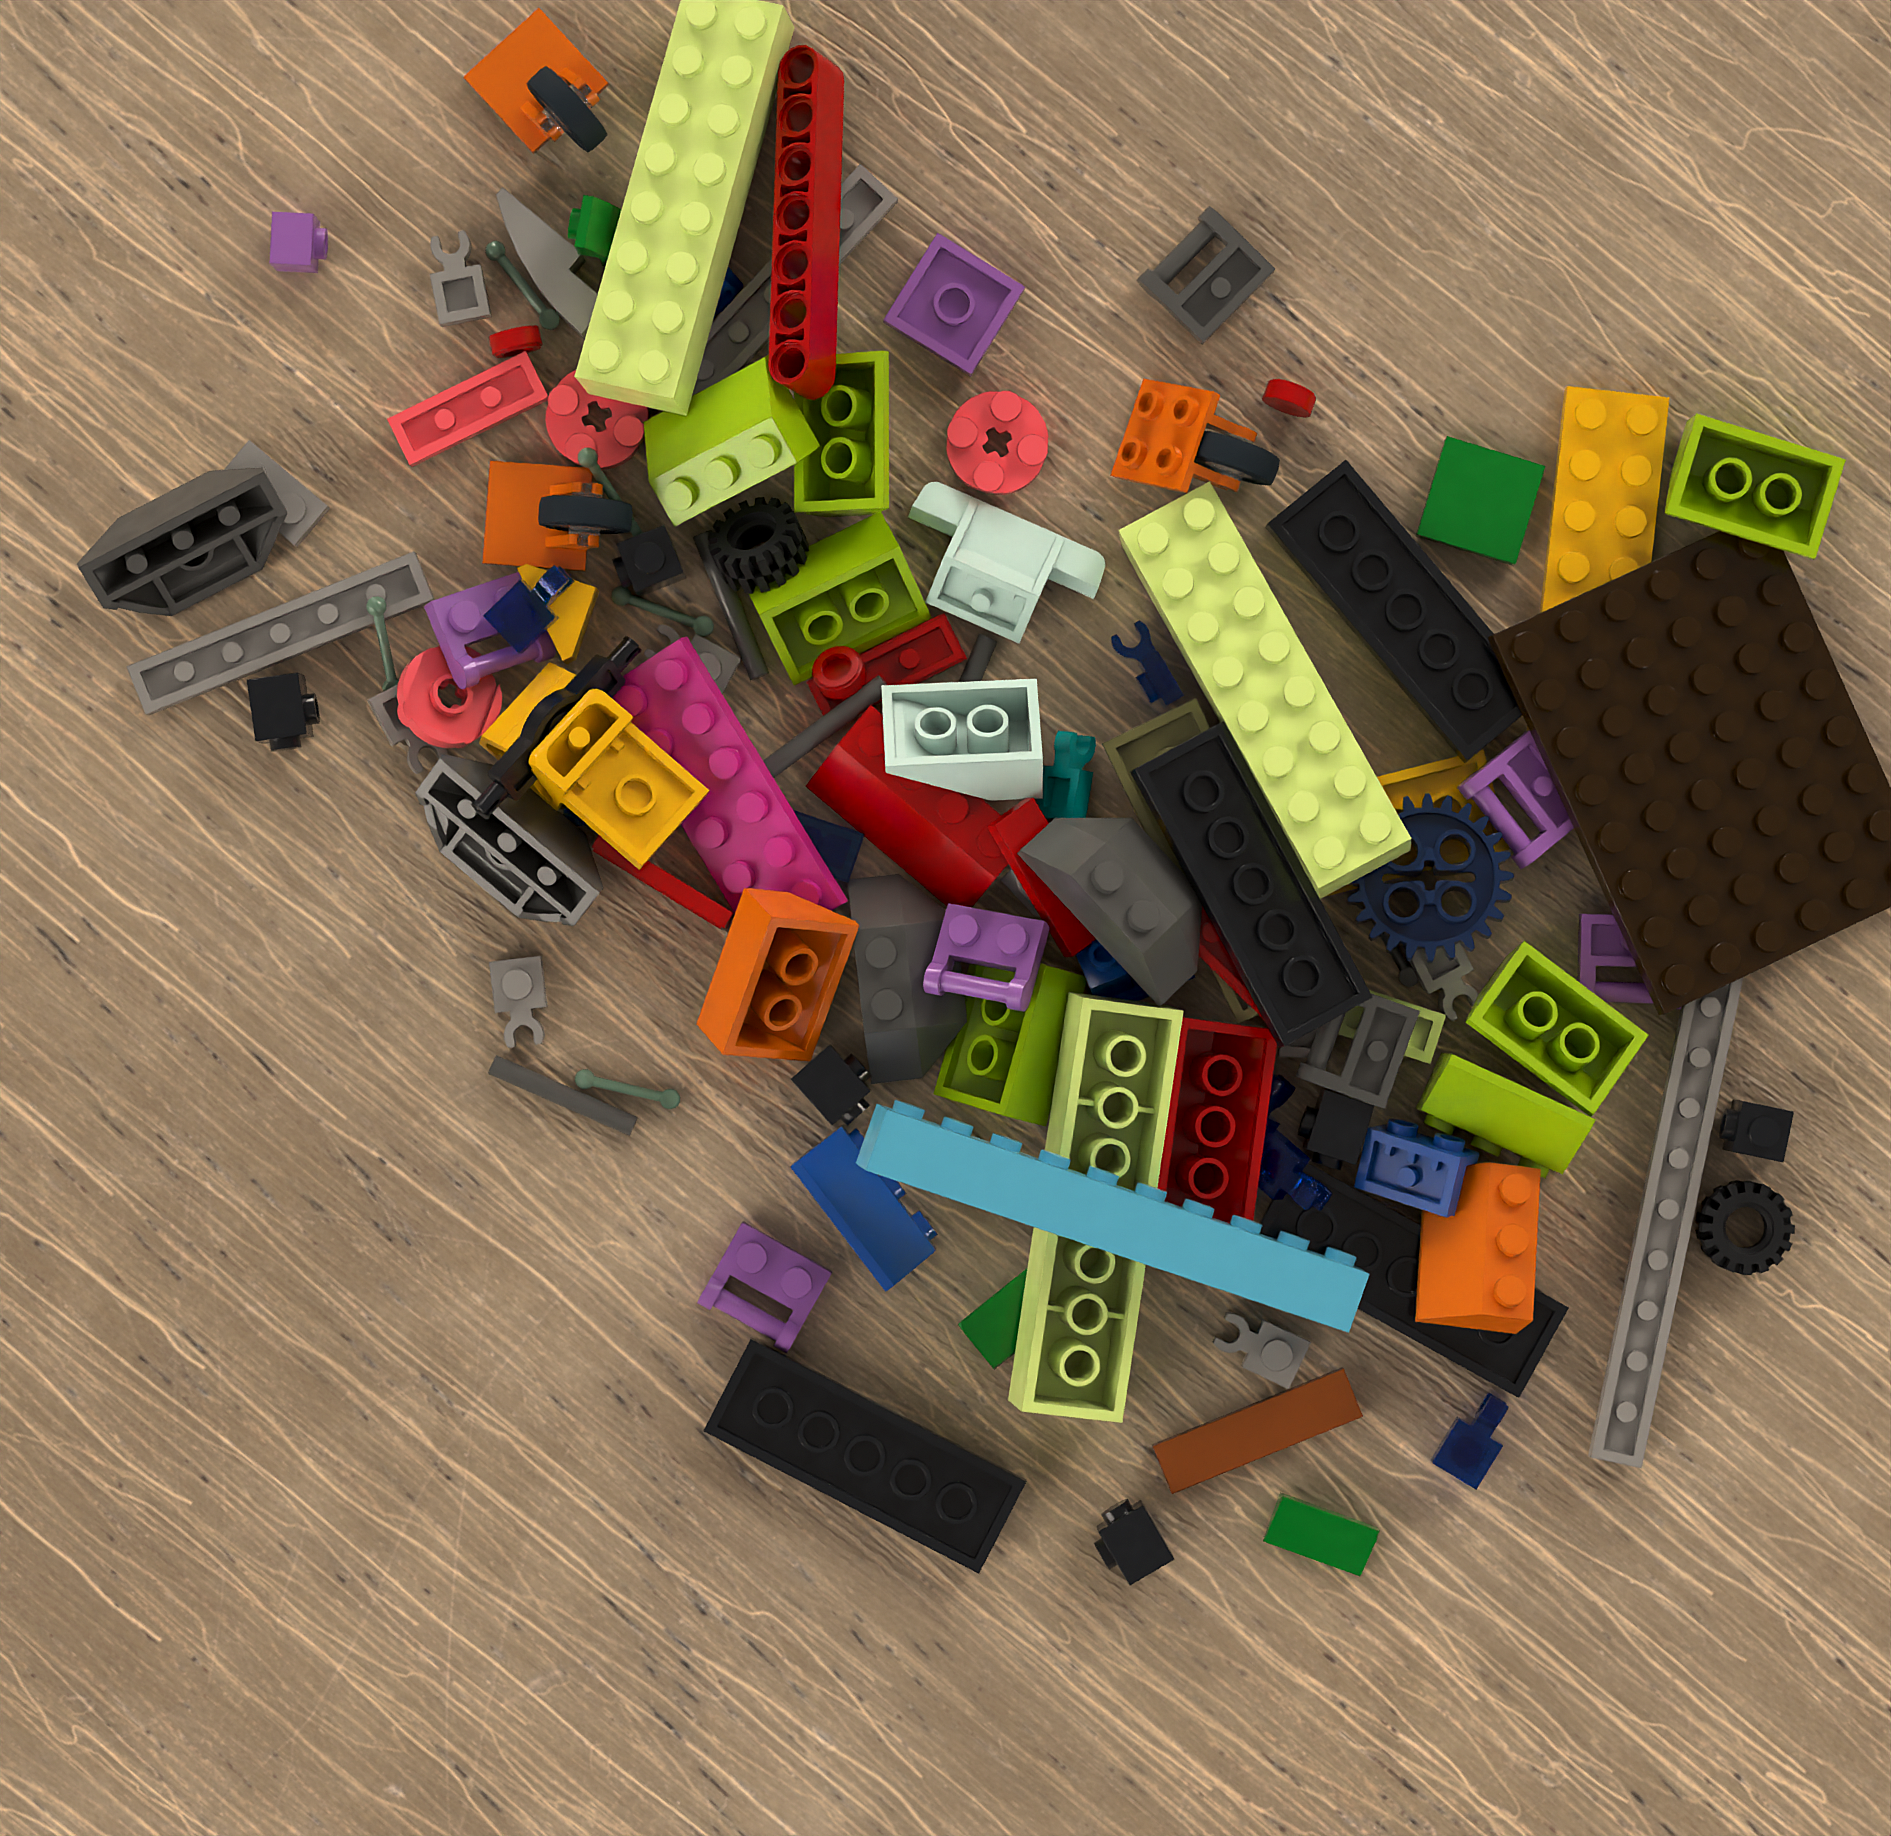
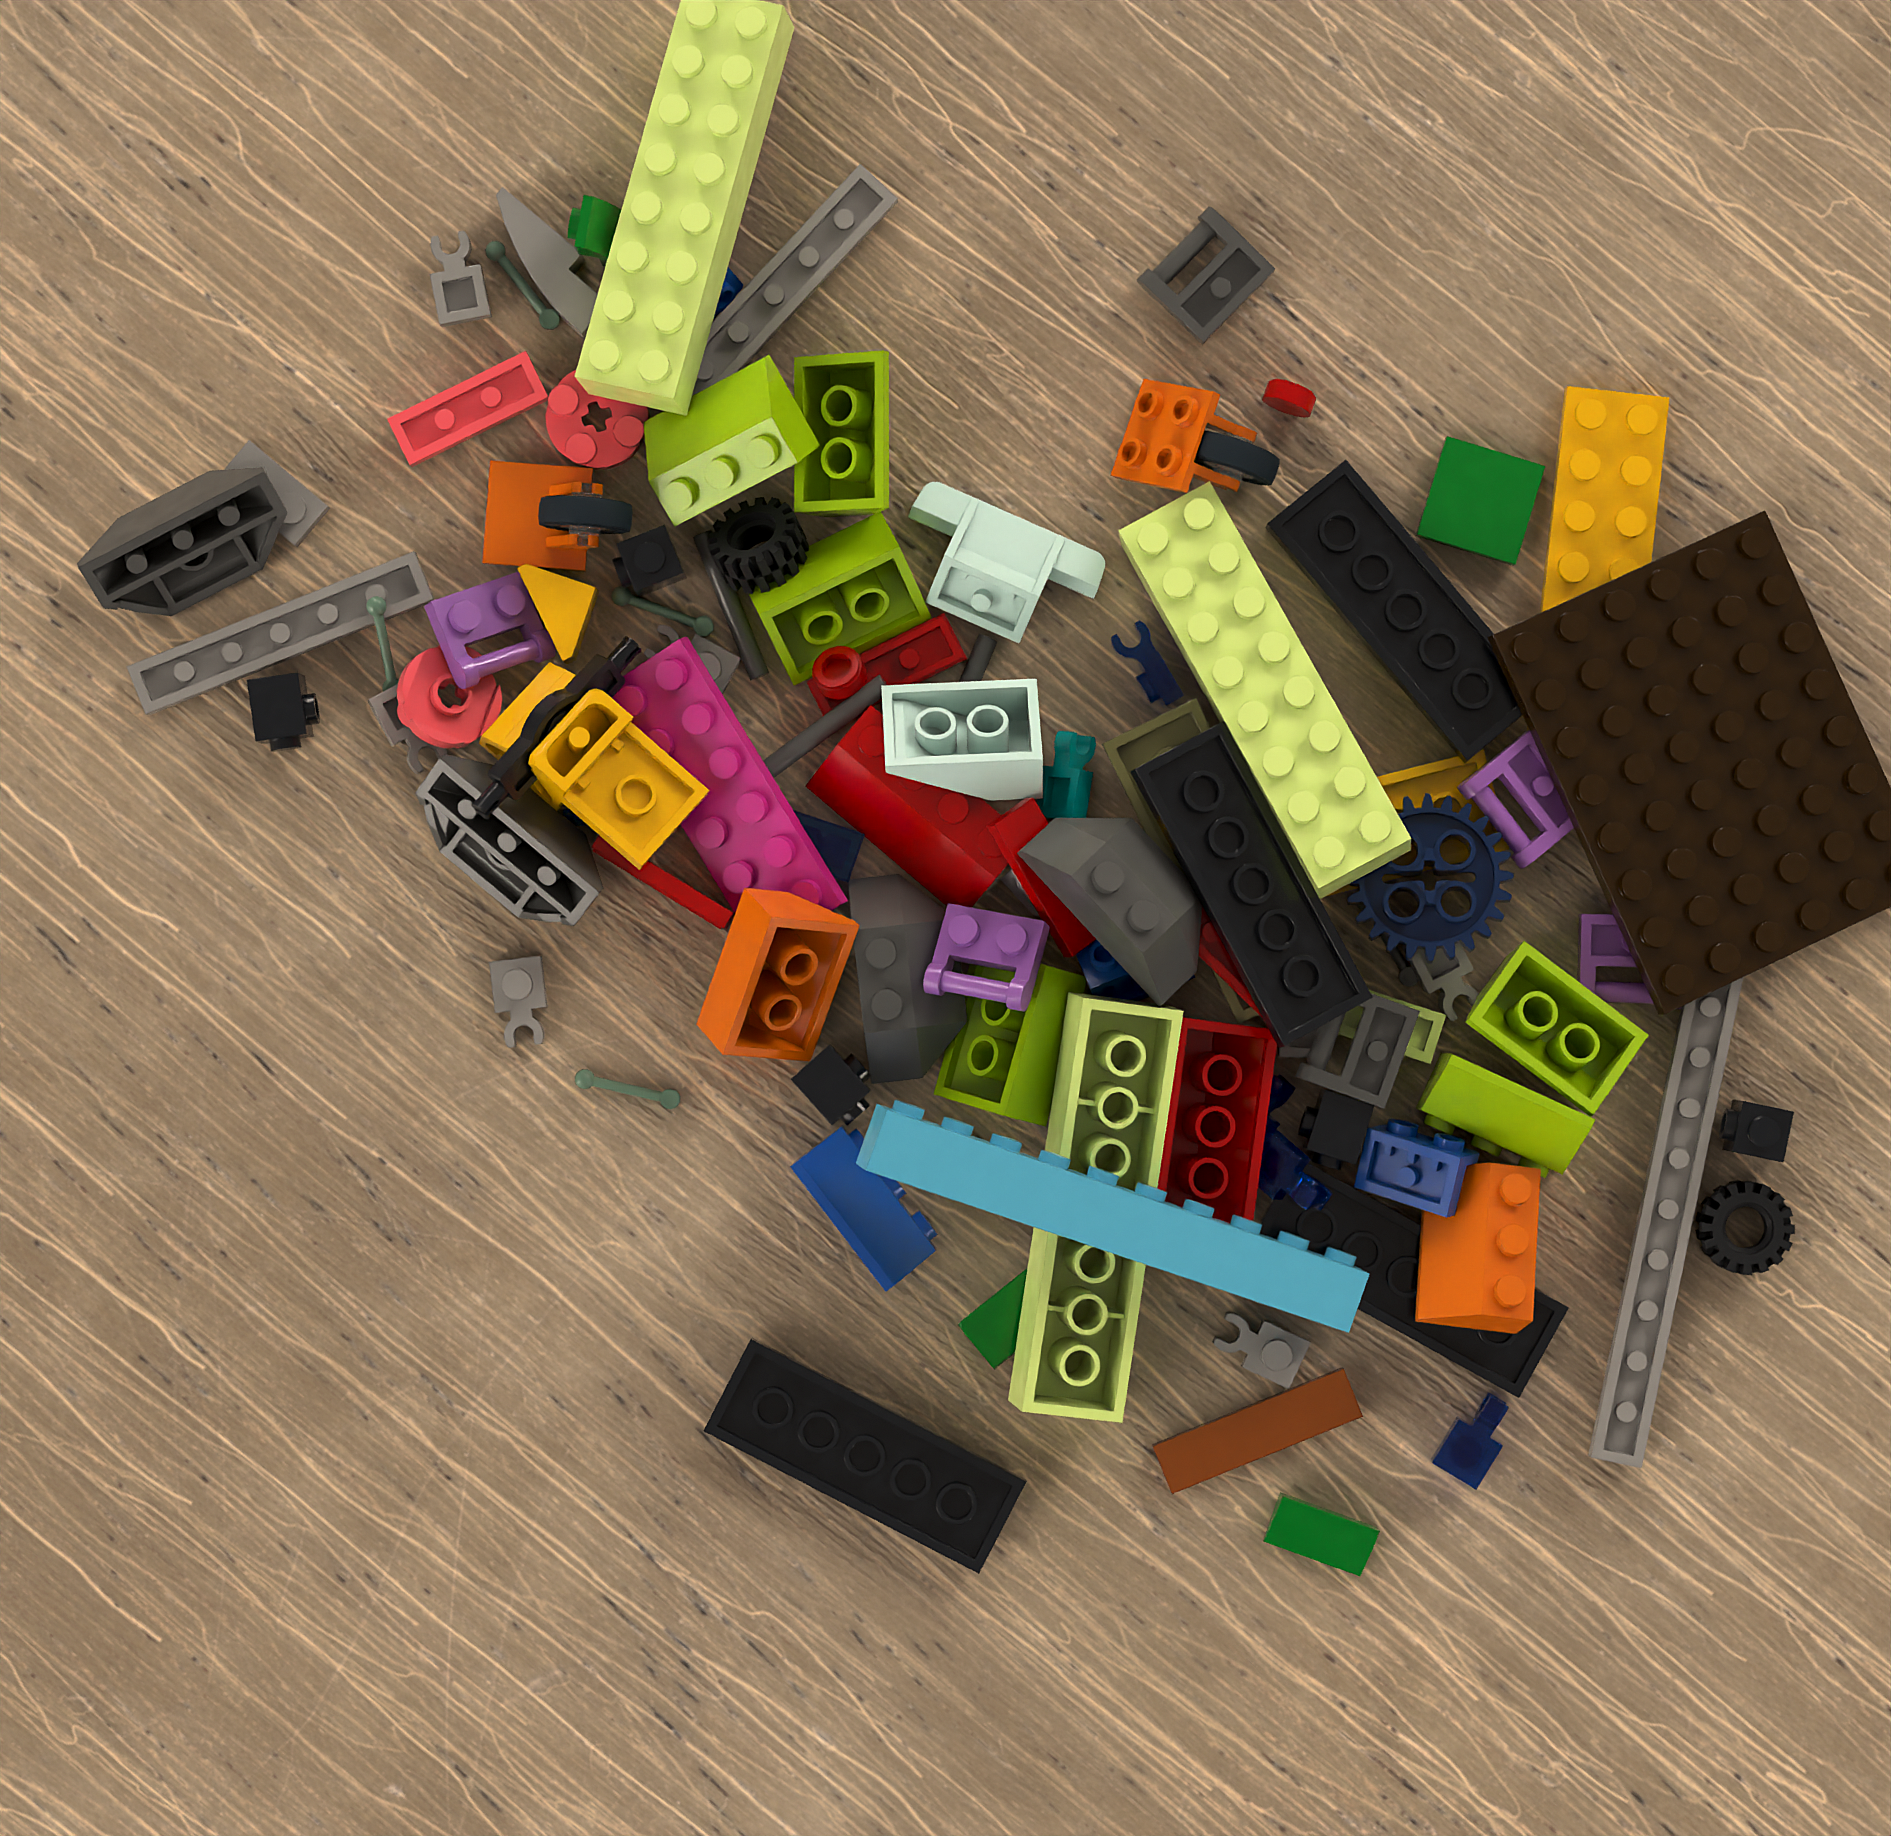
(297, 242): medium lavender plate -> none
(515, 341): red tile -> none
(525, 612): clear blue plate -> none
(541, 86): orange plate -> none
(562, 1095): dark grey bar -> none
(588, 458): sand green hinge -> none
(774, 1272): medium lavender plate -> none
(806, 223): red beam -> none
(954, 304): medium lavender plate -> none
(989, 471): coral plate -> none
(1131, 1541): black brick -> none
(1753, 485): lime slope -> none

